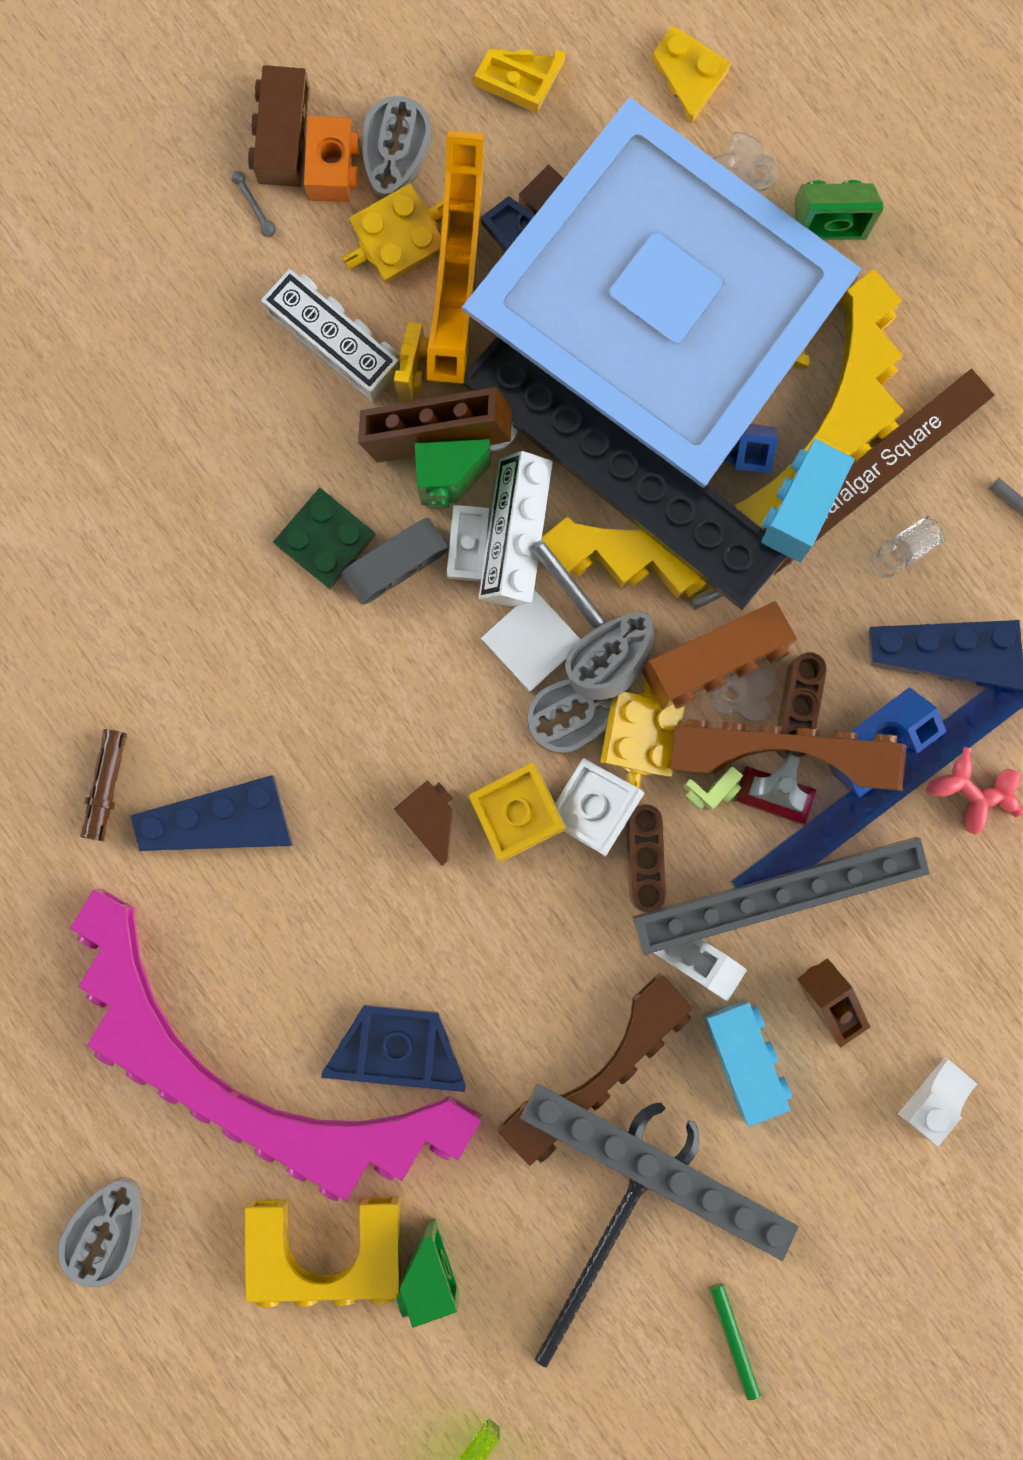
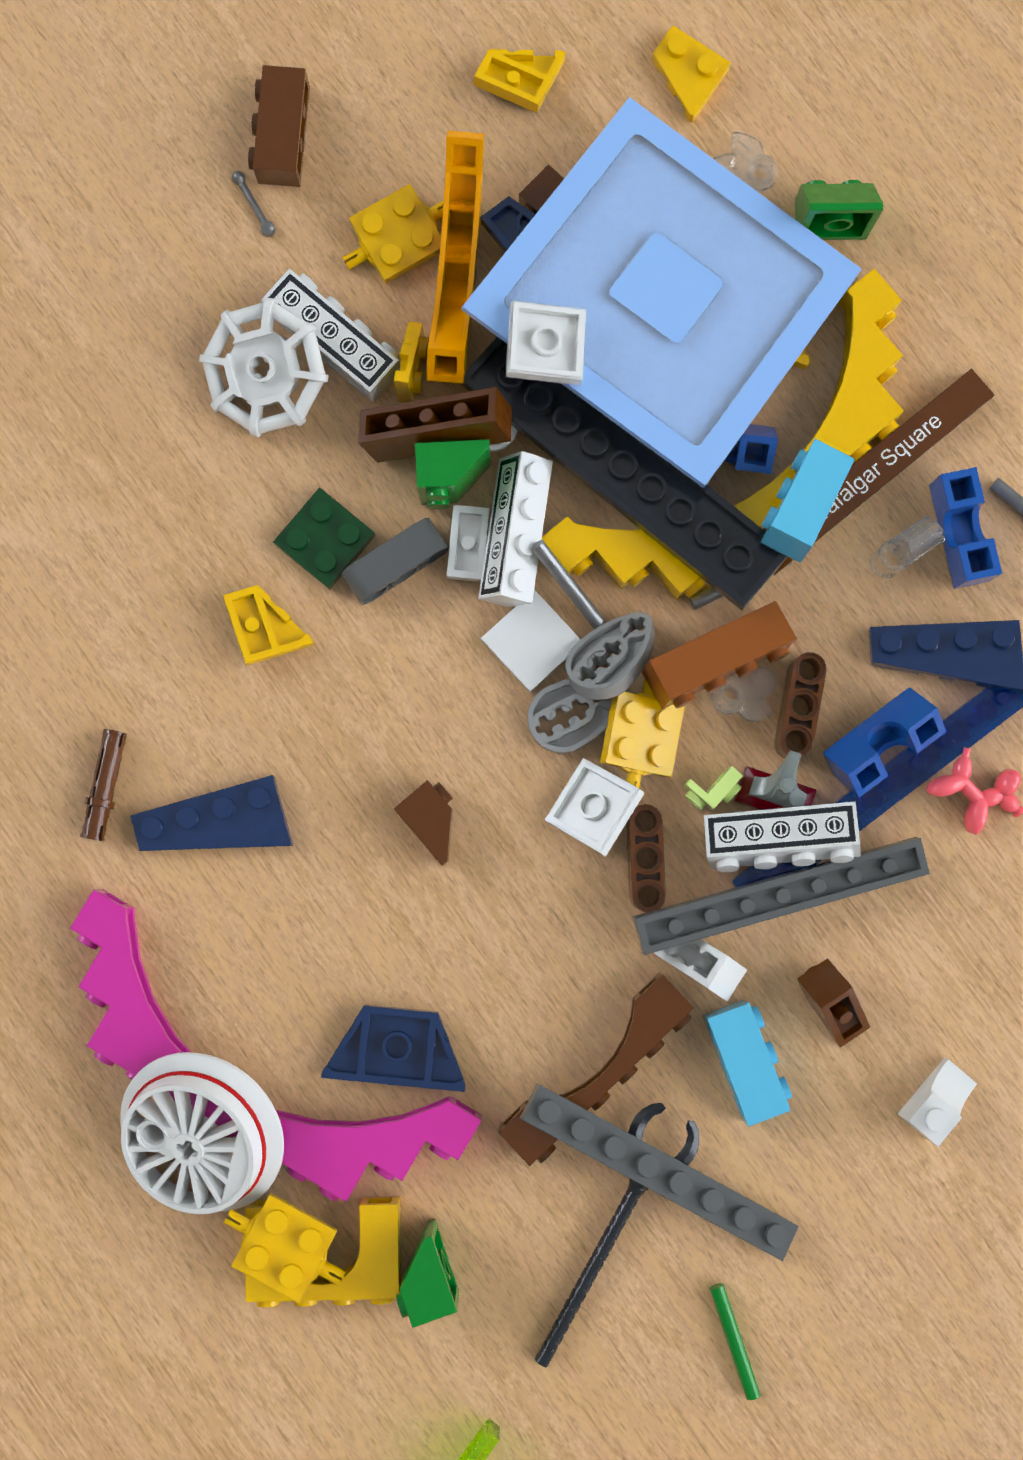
(118, 1248): light grey piece -> none
(231, 1167): none -> white piece
(262, 626): none -> yellow wing
(283, 363): none -> white plate
(284, 1248): none -> yellow plate
(324, 139): orange brick -> none
(378, 138): light grey piece -> none
(517, 812): yellow plate -> none
(545, 343): none -> white tile
(782, 836): none -> white brick
(866, 763): dark orange arch -> none
(957, 506): none -> blue arch

